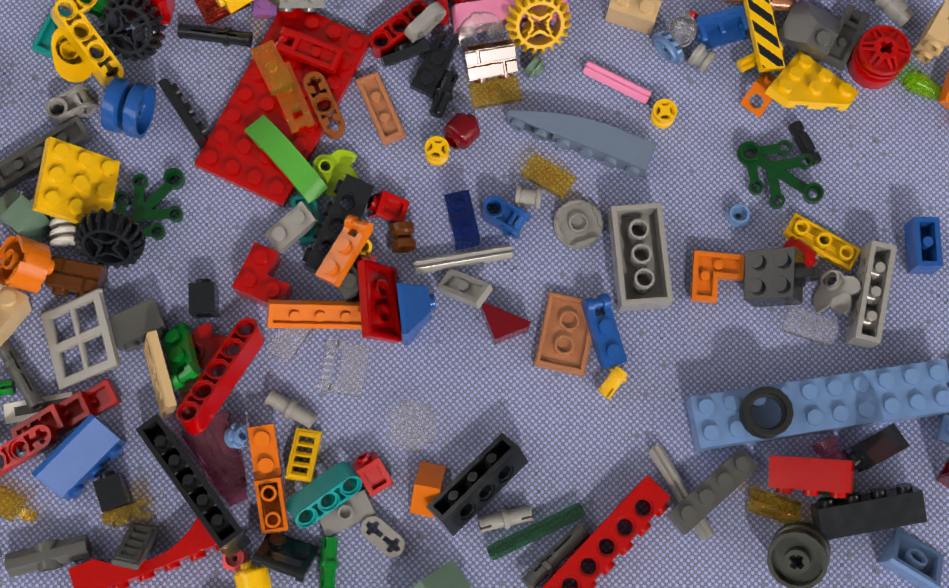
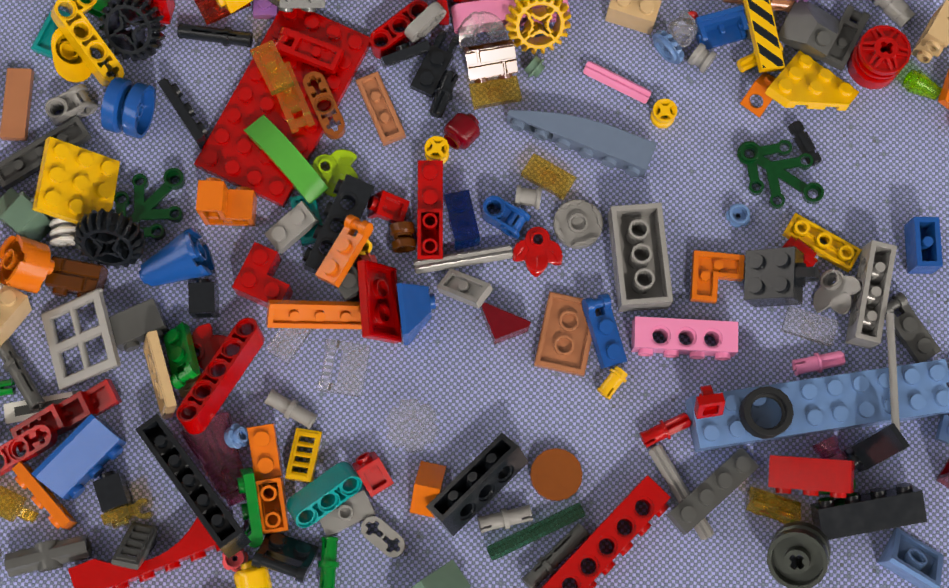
(17, 104): none -> nougat tile
(43, 497): none -> orange plate
(178, 261): none -> blue cone
(225, 206): none -> orange brick
(250, 509): none -> green plate
(430, 210): none -> red slope
(537, 255): none -> red plate
(556, 474): none -> dark orange tile
(665, 429): none -> red axle
(708, 403): none -> red tile
(723, 332): none -> bright pink brick
(818, 362): none -> bright pink axle
(892, 365): none -> light grey axle
(911, 330): none -> dark grey plate

